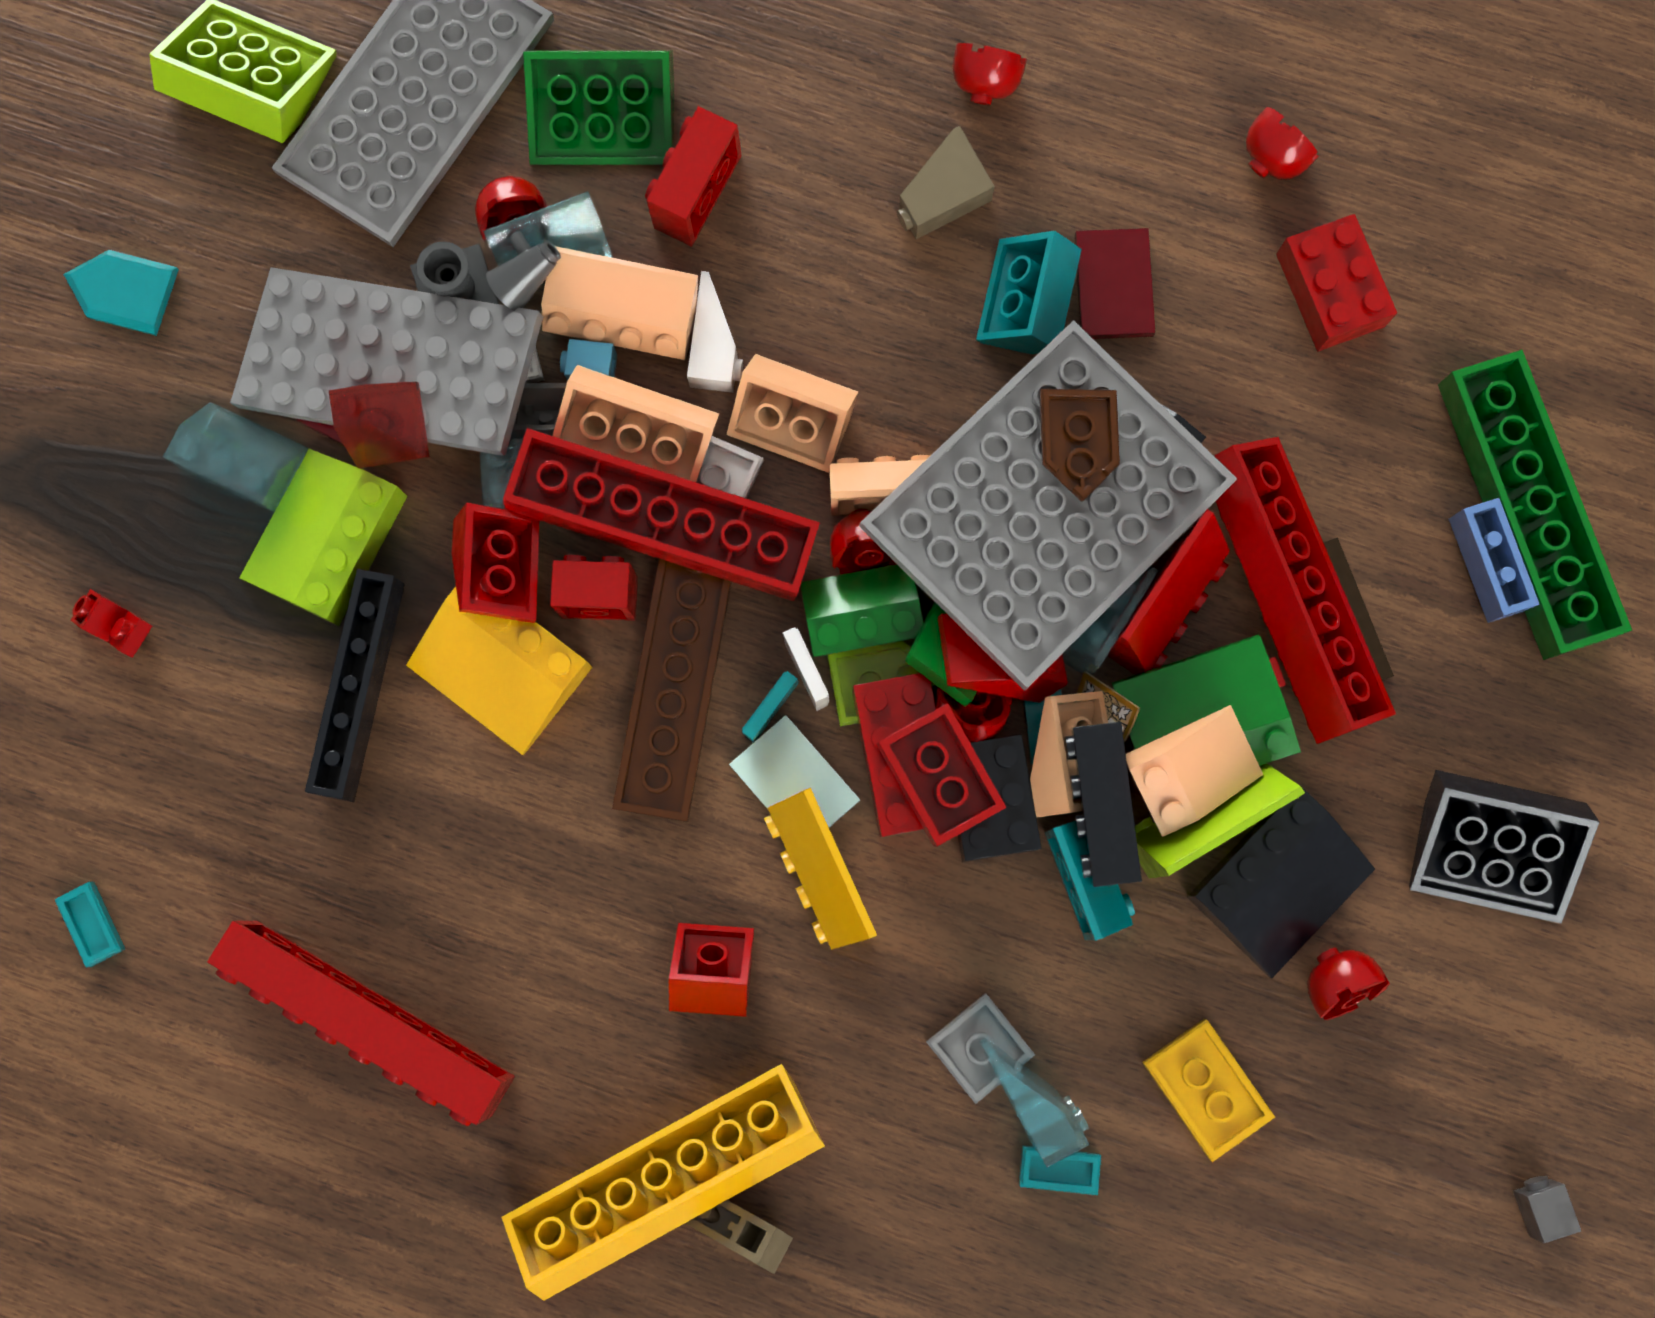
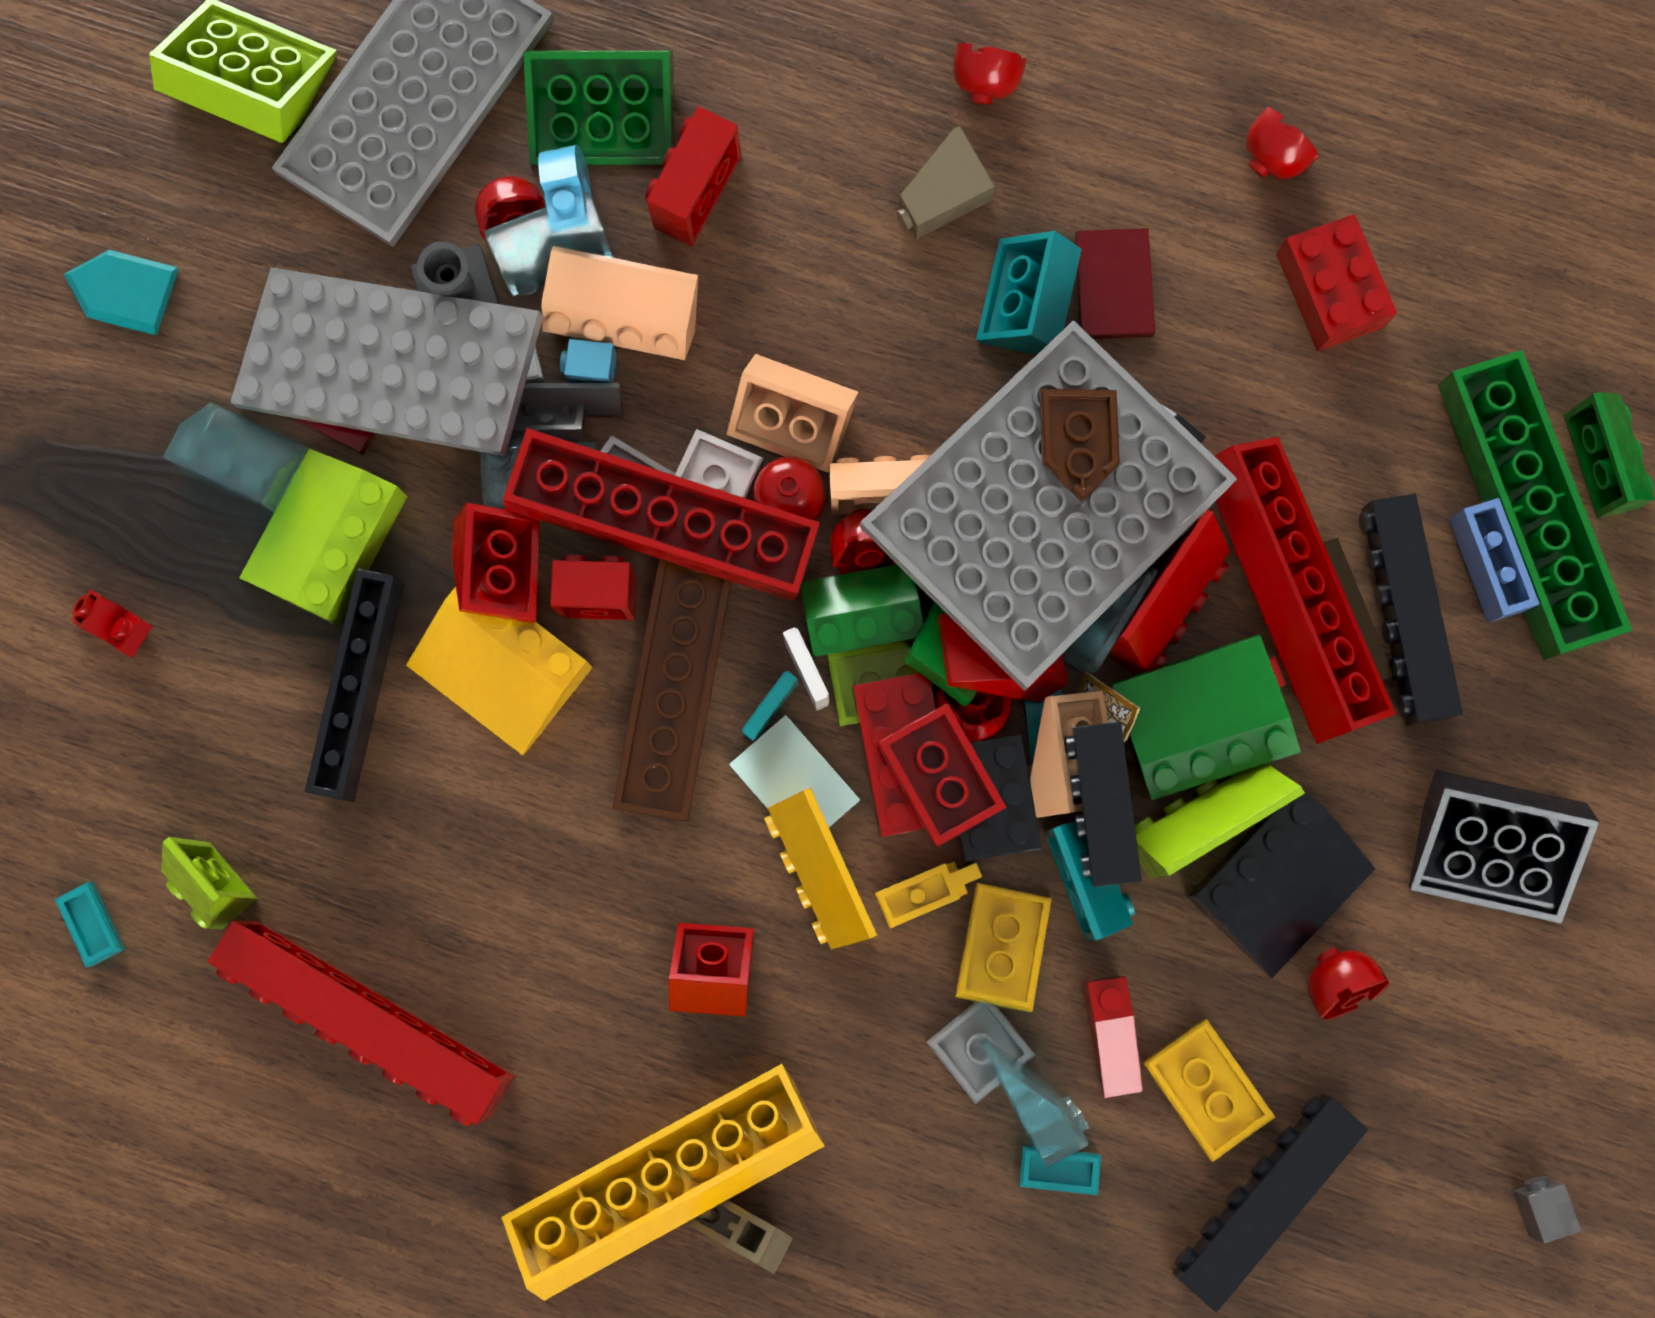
(204, 881): none -> lime slope
(380, 422): clear red slope -> none
(522, 276): dark grey piece -> none
(564, 181): none -> medium azure arch
(635, 423): light nougat slope -> none
(713, 350): white slope -> none
(791, 487): none -> red cylinder
(925, 892): none -> yellow hinge
(1003, 947): none -> yellow tile
(1113, 1035): none -> slope
(1193, 769): light nougat slope -> none
(1269, 1200): none -> black brick
(1410, 610): none -> black brick
(1609, 454): none -> green slope

